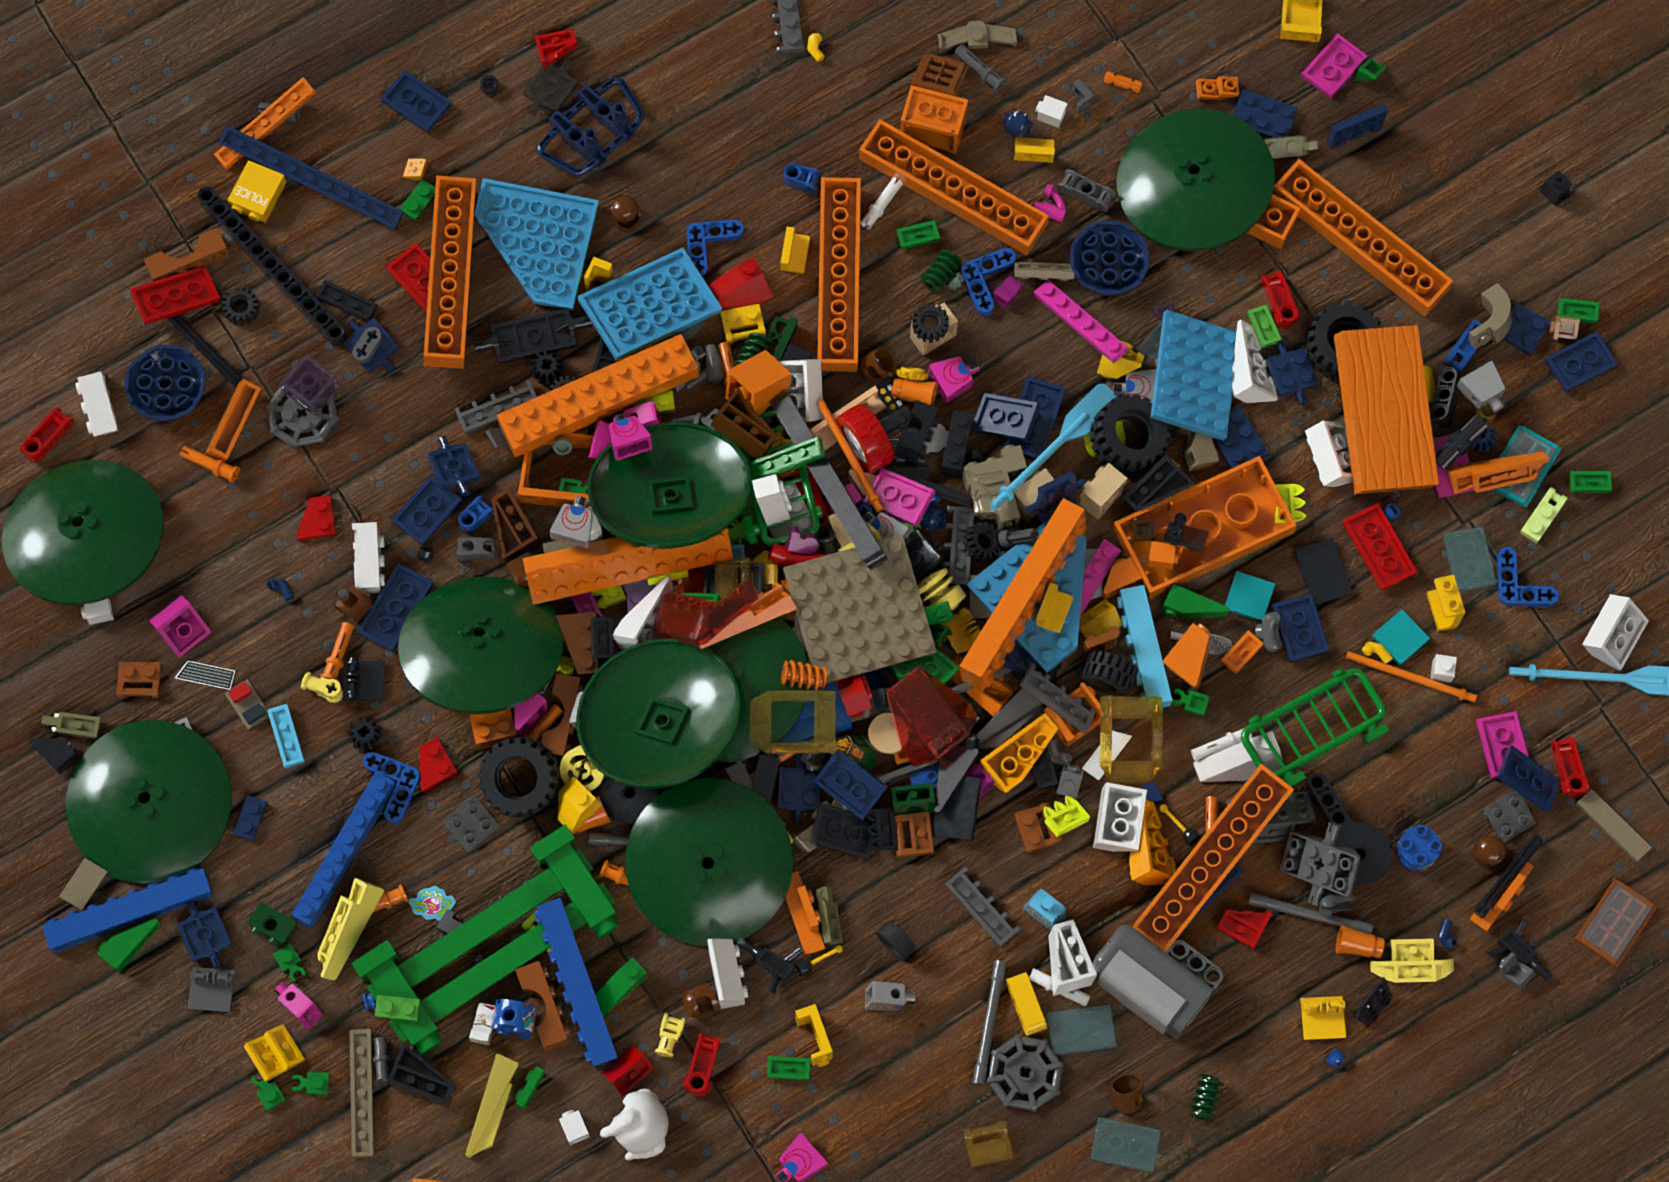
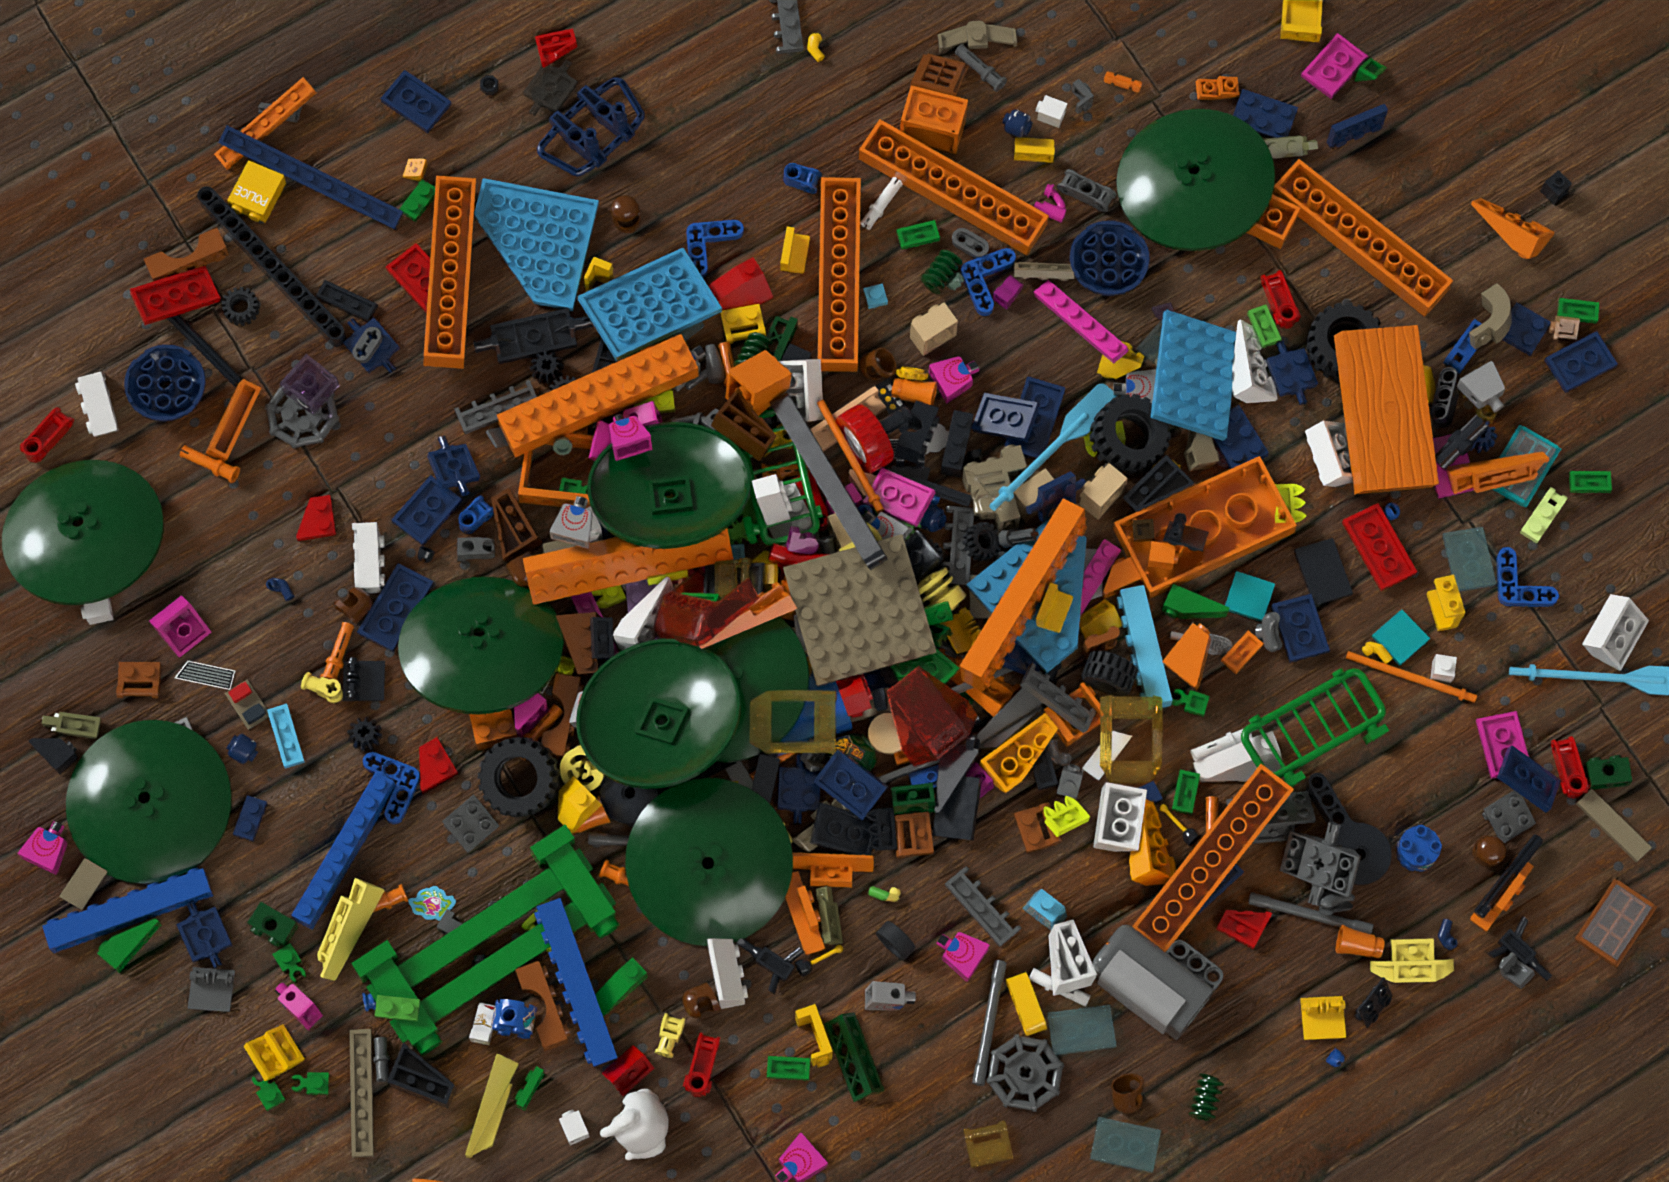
(45, 848): none -> dark pink torso
(242, 749): none -> dark blue head
(788, 458): green tile -> none
(803, 674): orange piece -> none
(832, 869): none -> orange bracket
(857, 1053): none -> dark green fence
(875, 296): none -> medium azure plate
(883, 895): none -> arm
(930, 334): black tyre -> none
(963, 953): none -> dark pink torso
(971, 242): none -> dark grey plate
(1185, 792): none -> green plate
(1521, 236): none -> orange wedge
(1619, 767): none -> dark green brick

